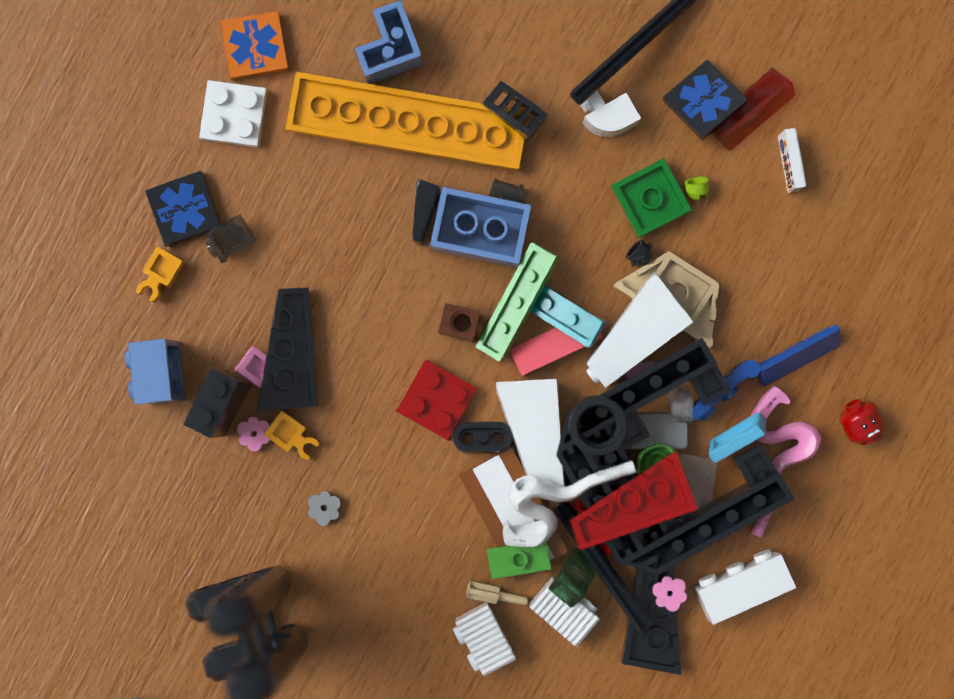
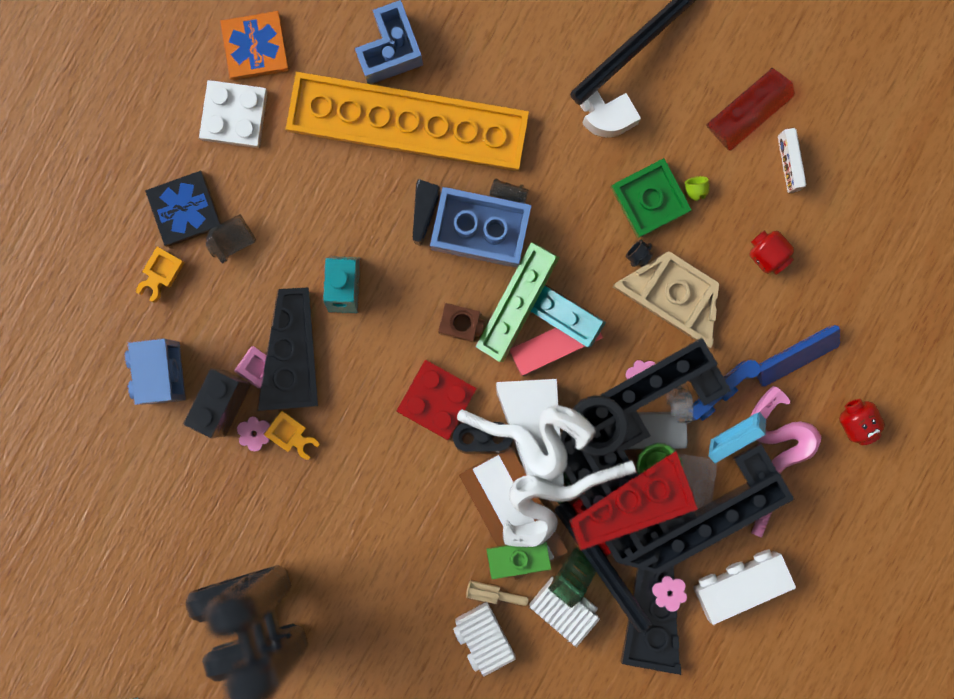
(322, 516): light grey plant -> none
(342, 284): none -> teal torso
(530, 108): black slope -> none
(541, 464): none -> white animal
(641, 329): white slope -> none
(705, 100): black tile -> none
(771, 252): none -> red head

